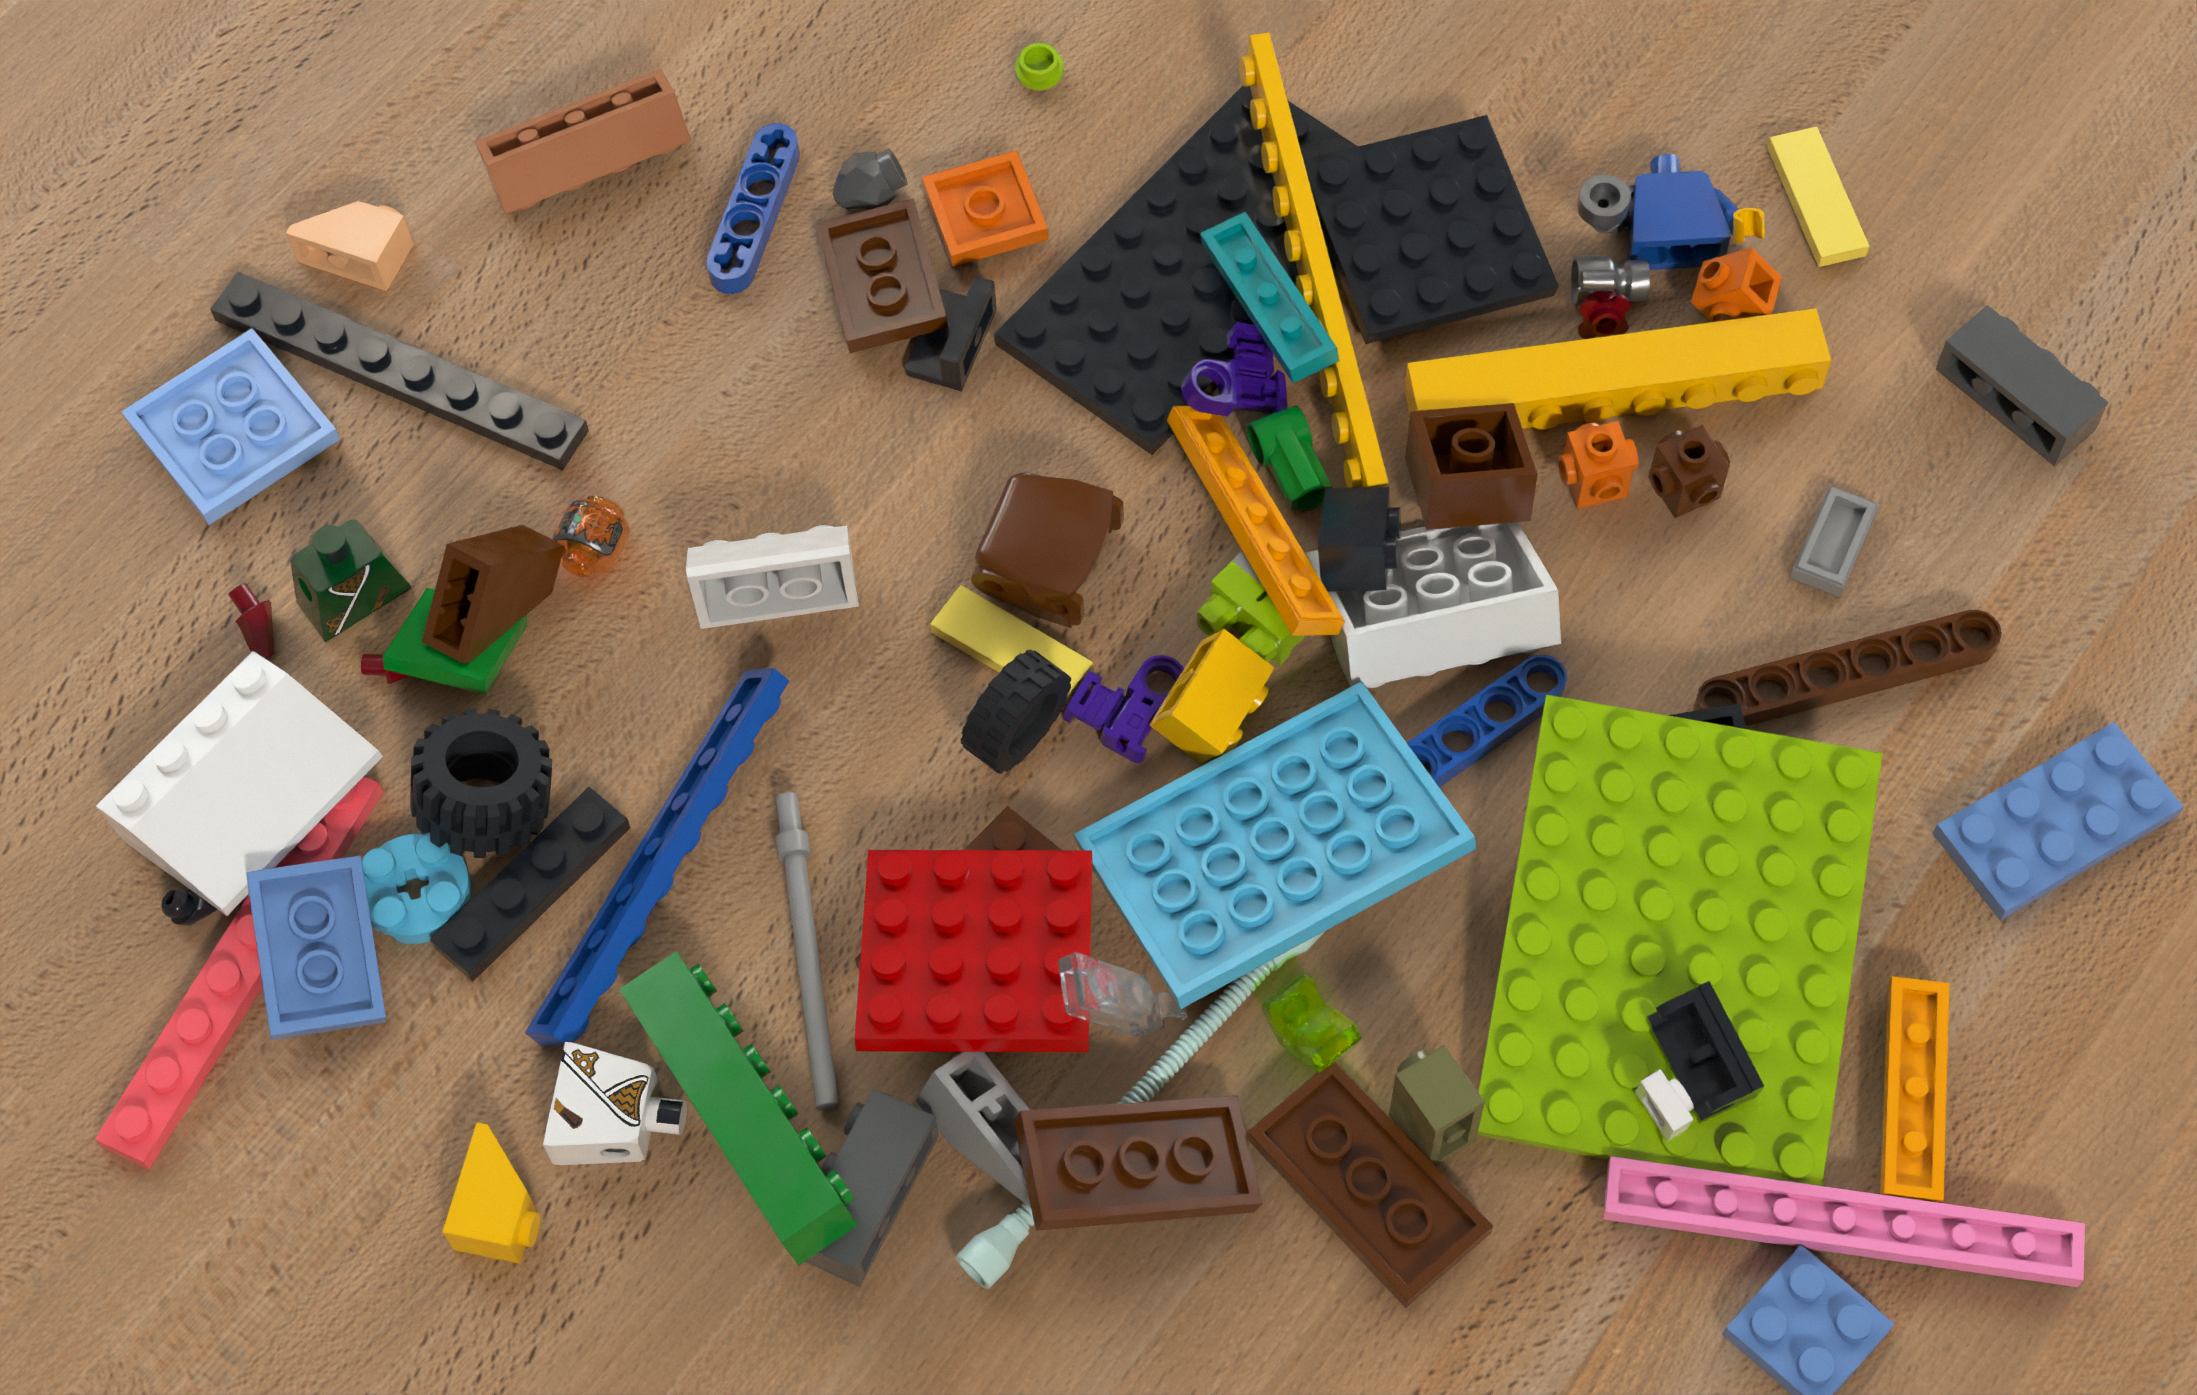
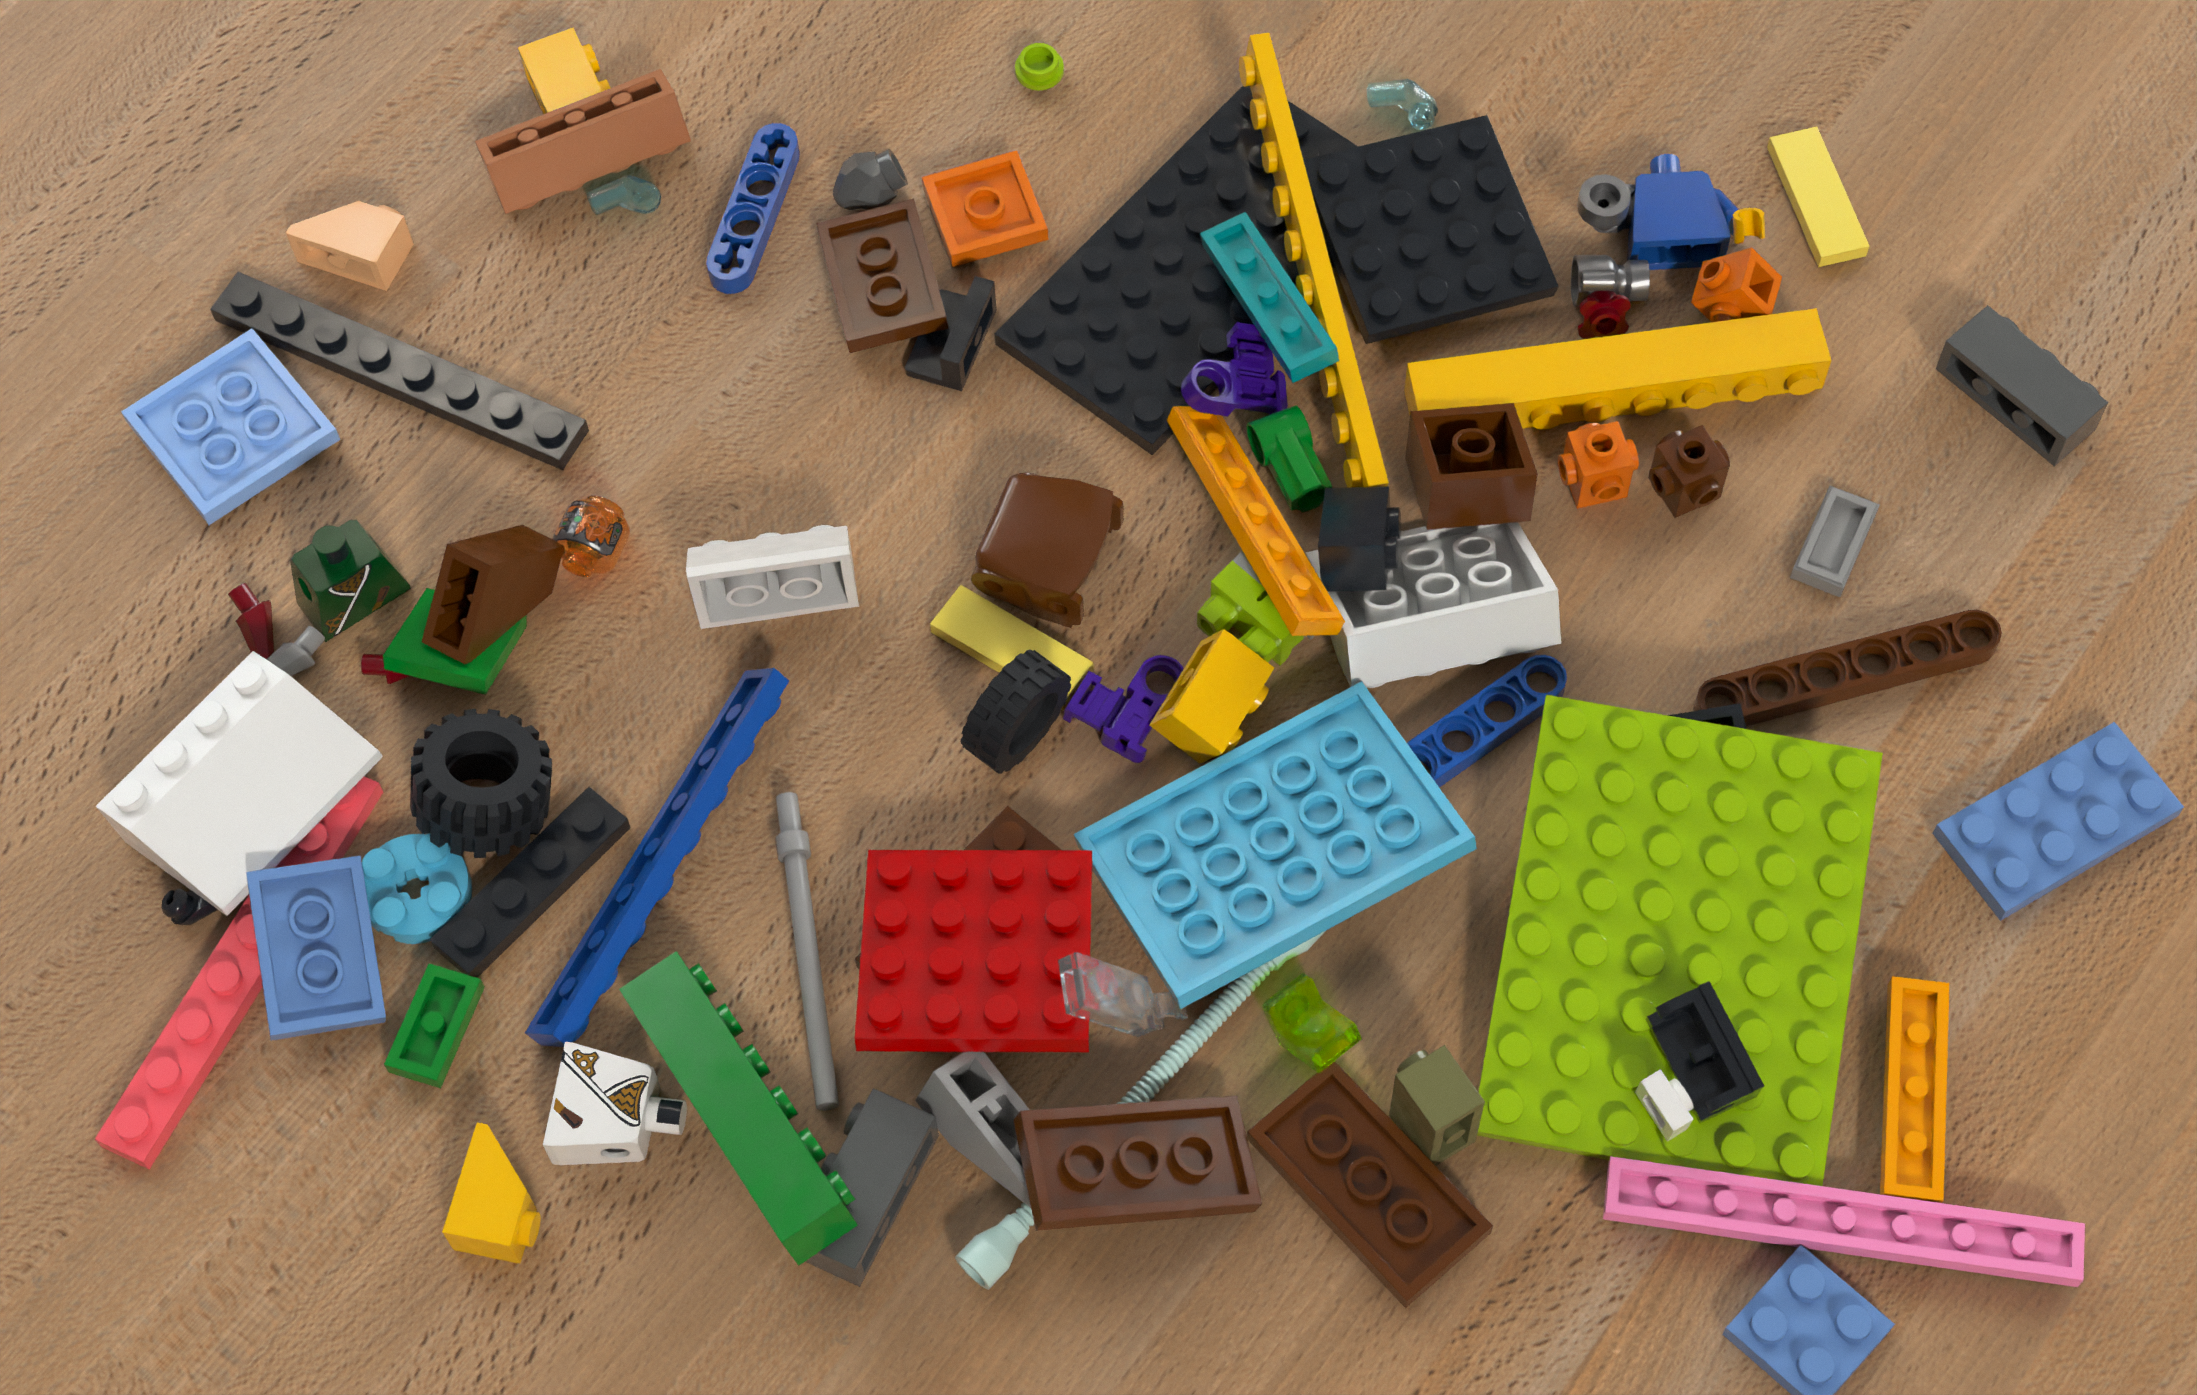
(297, 655): none -> light grey bar
(434, 1025): none -> green plate
(561, 70): none -> yellow brick
(627, 193): none -> clear light blue arm
(1409, 96): none -> clear light blue arm

